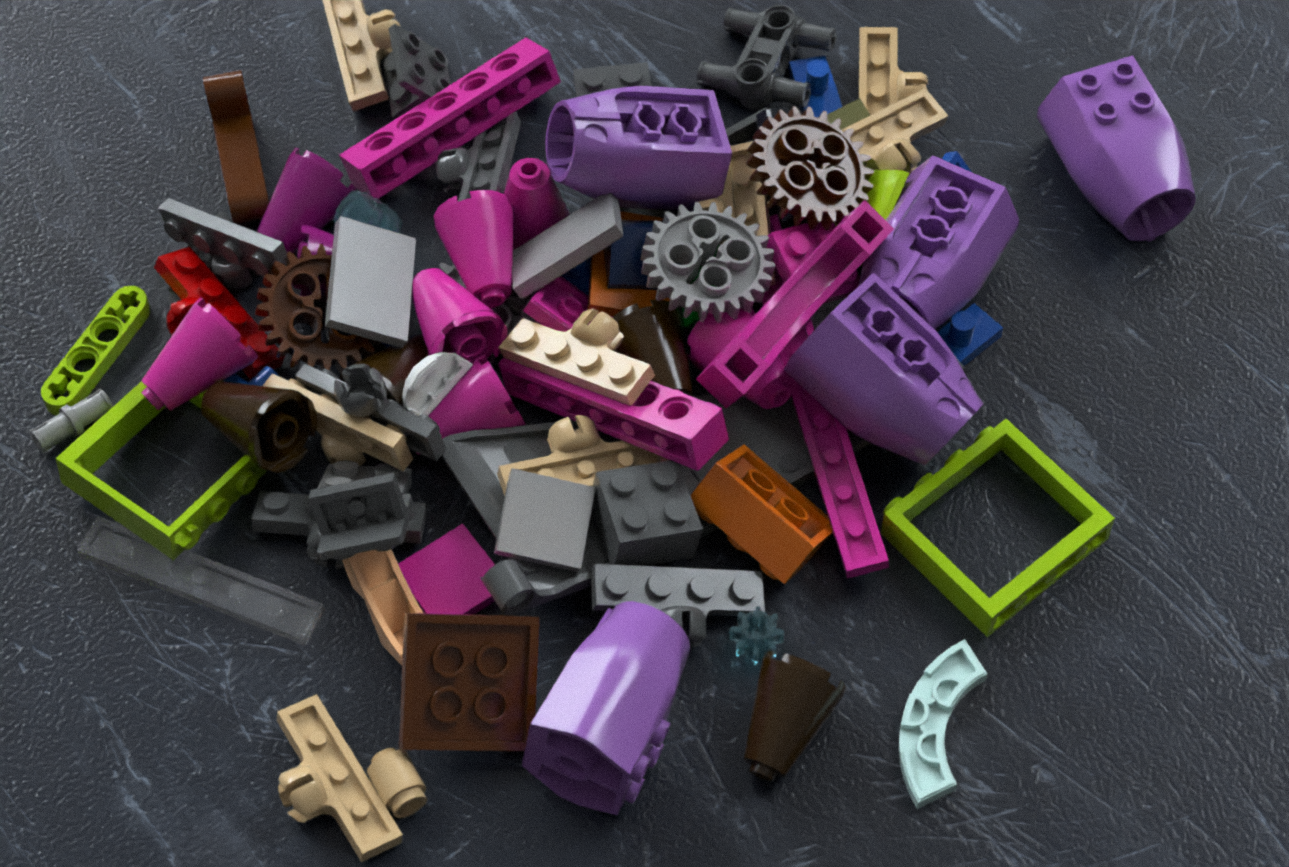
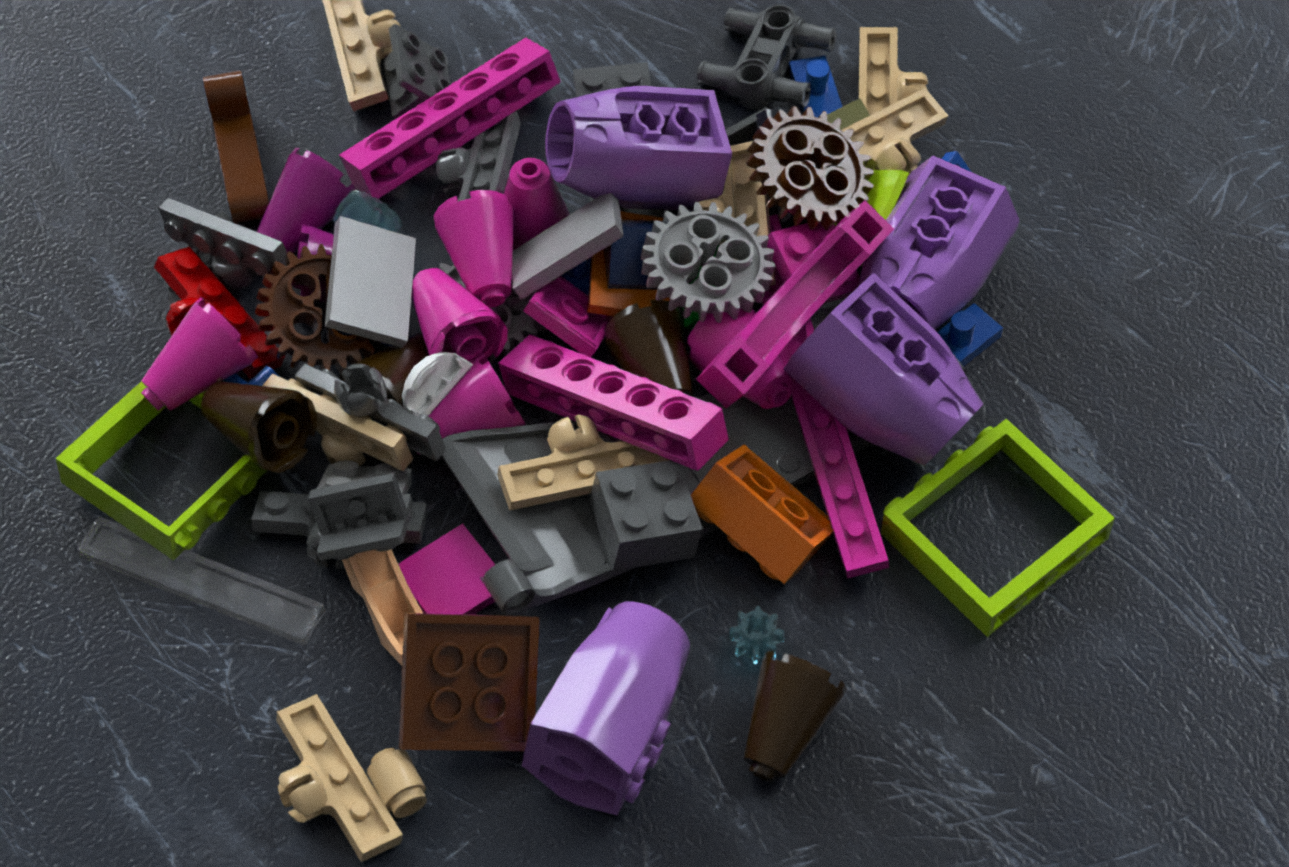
(71, 420): light grey pin -> none
(90, 347): lime beam -> none
(544, 520): light grey tile -> none
(581, 355): tan plate -> none
(679, 592): plate -> none
(925, 721): light aqua tile -> none
(1120, 148): medium lavender animal -> none

